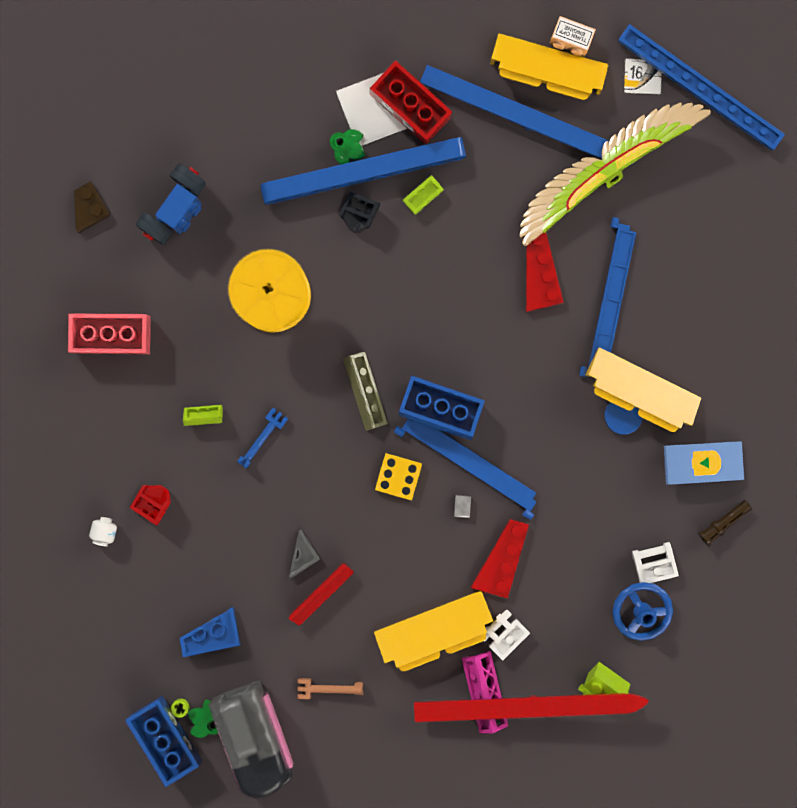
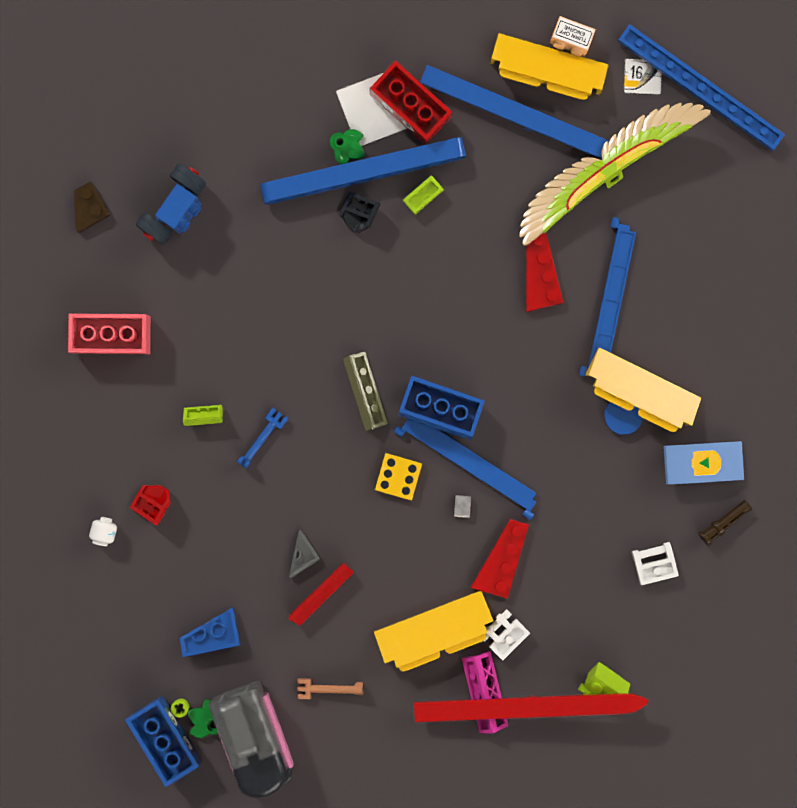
(264, 273): yellow piece -> none
(643, 612): blue piece -> none

